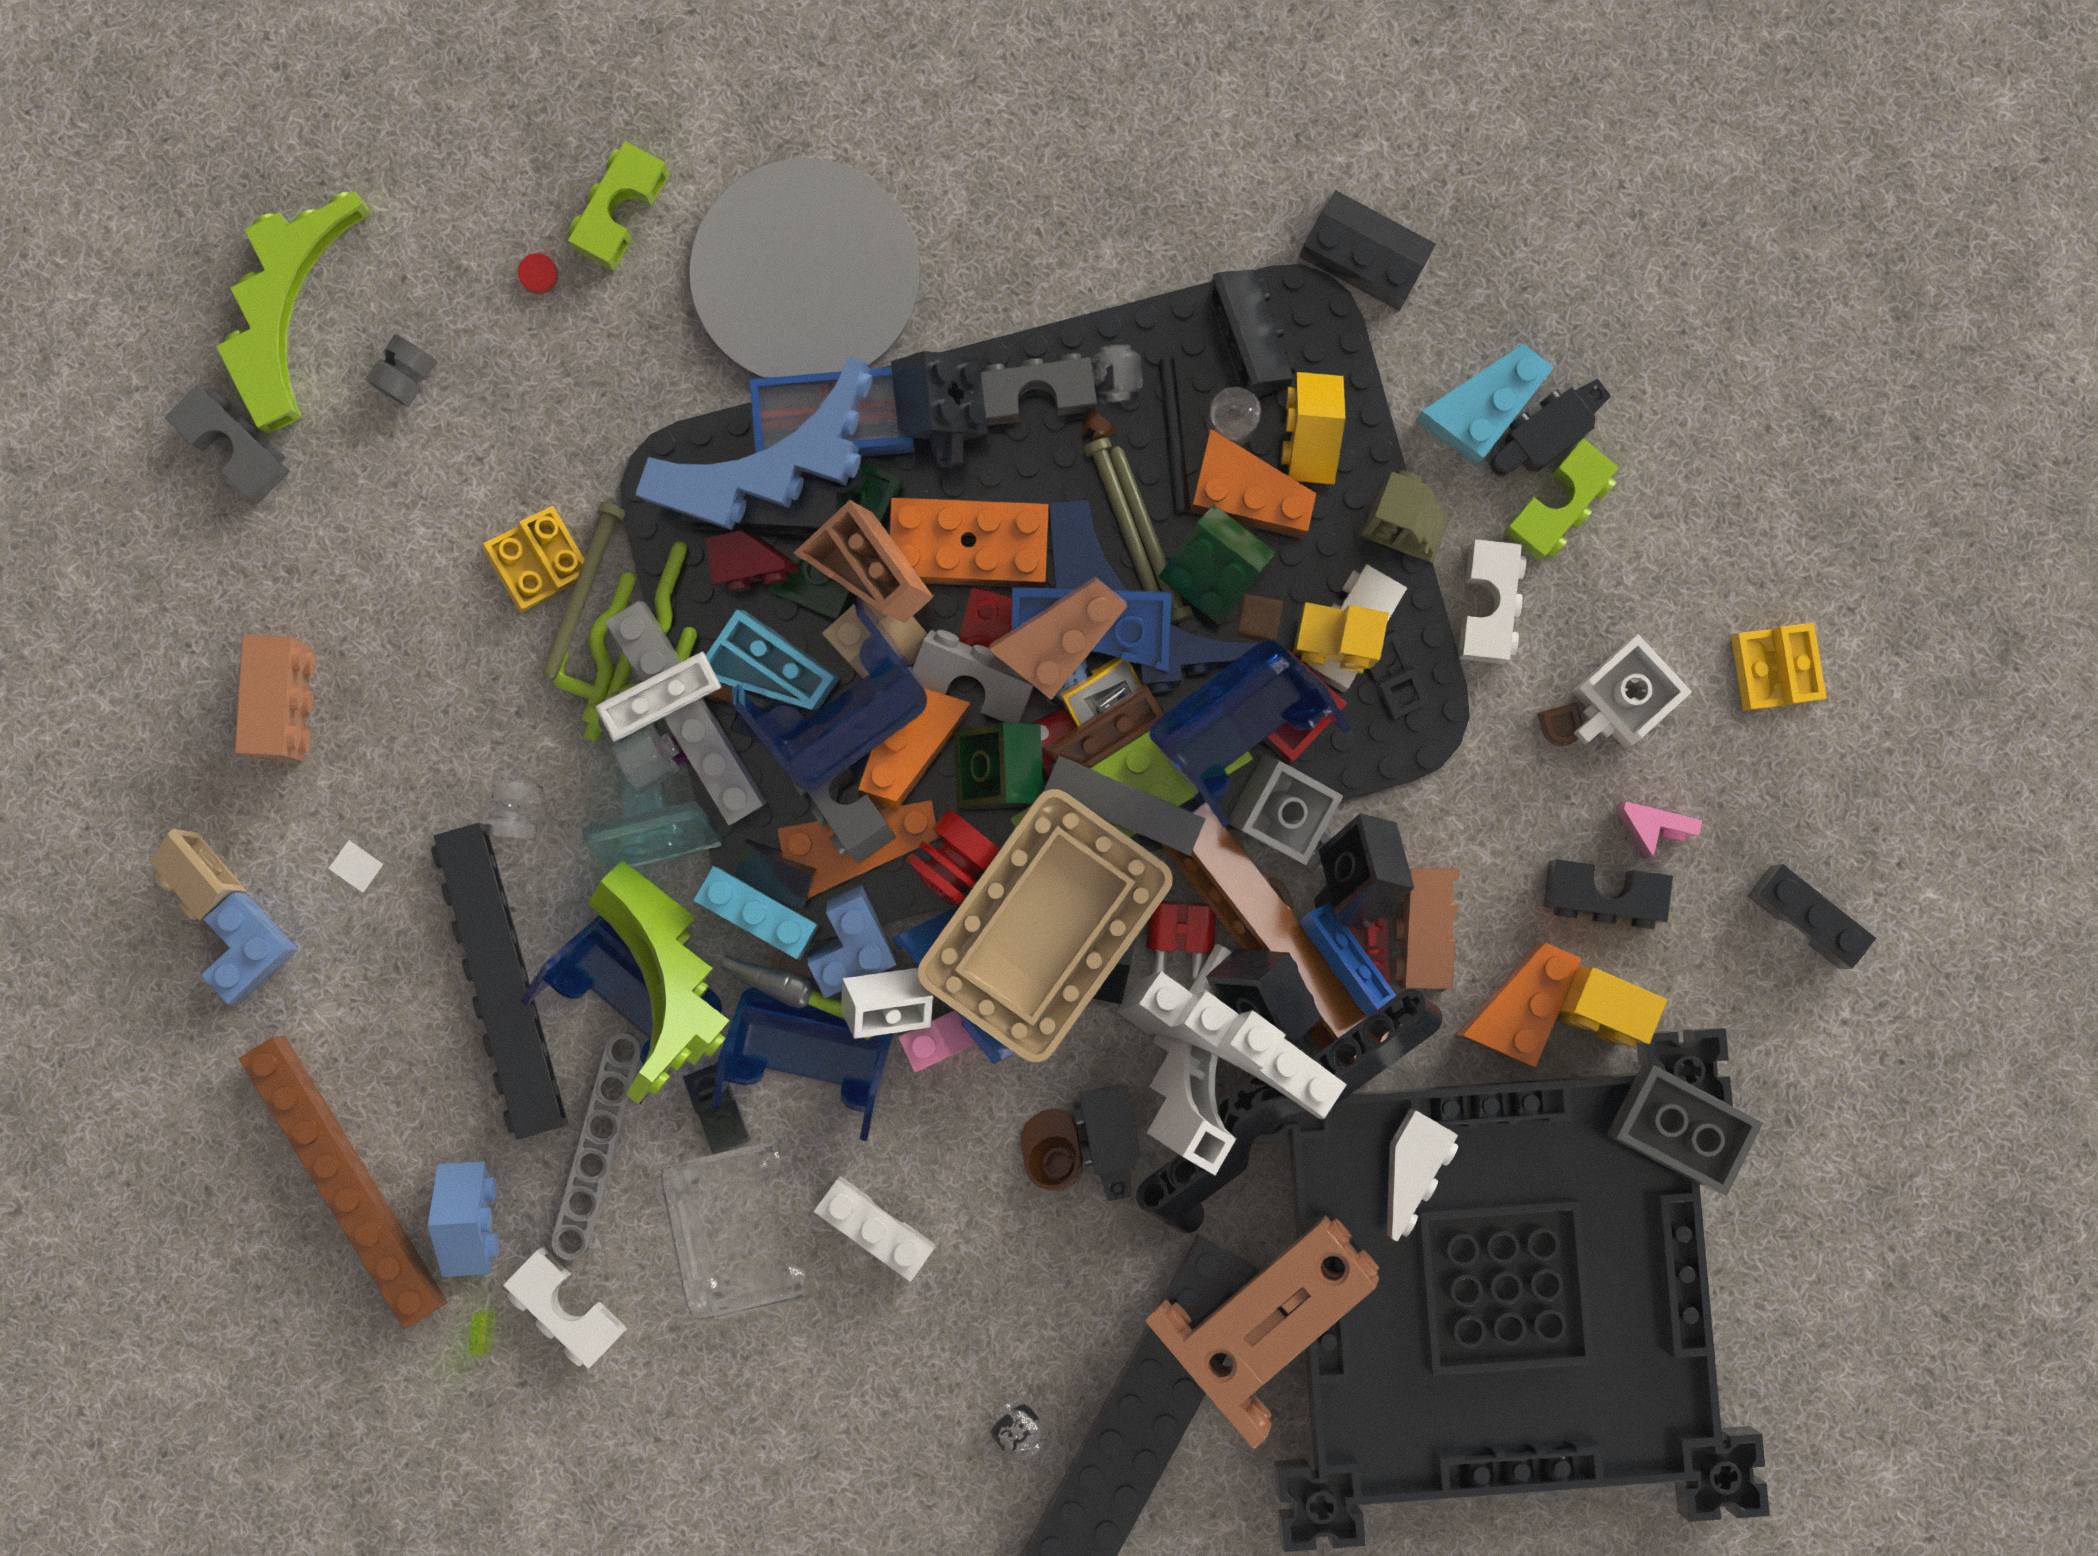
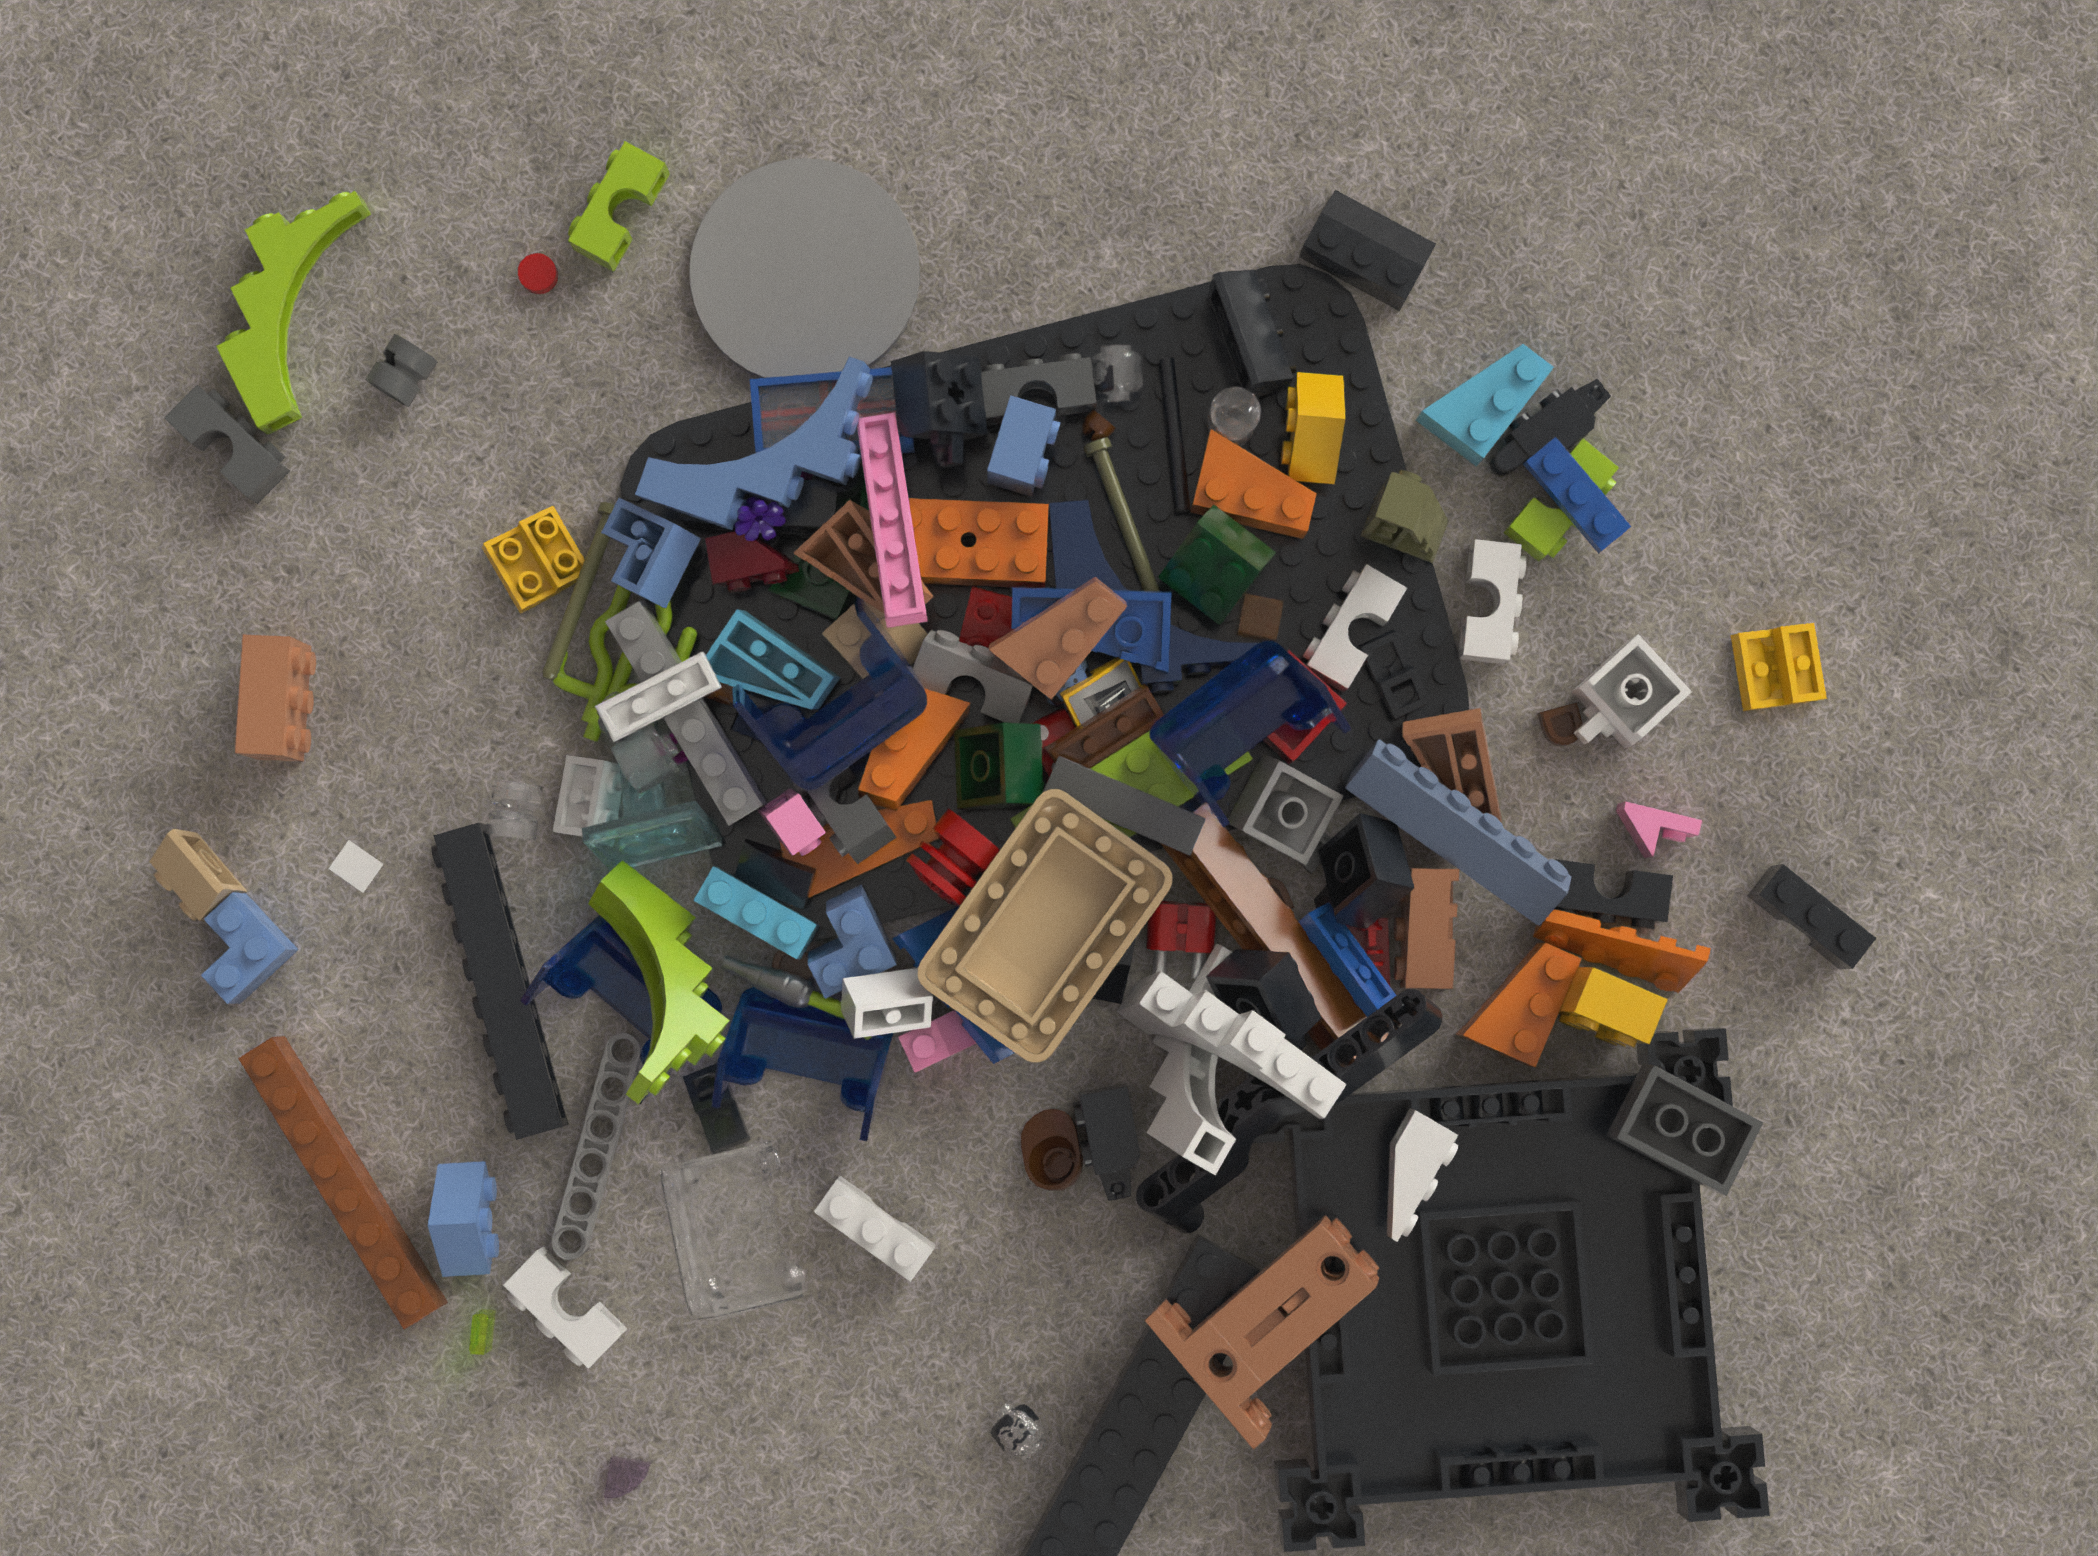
(587, 794): none -> white bracket
(625, 1476): none -> tile
(655, 551): none -> medium blue brick
(758, 518): none -> dark purple plant
(792, 822): none -> bright pink slope
(891, 521): none -> bright pink tile
(1020, 446): none -> medium blue brick
(1147, 533): olive bar -> none
(1340, 636): yellow brick -> none
(1458, 754): none -> nougat wedge
(1459, 832): none -> sand blue brick
(1577, 495): none -> blue plate
(1620, 948): none -> orange wing

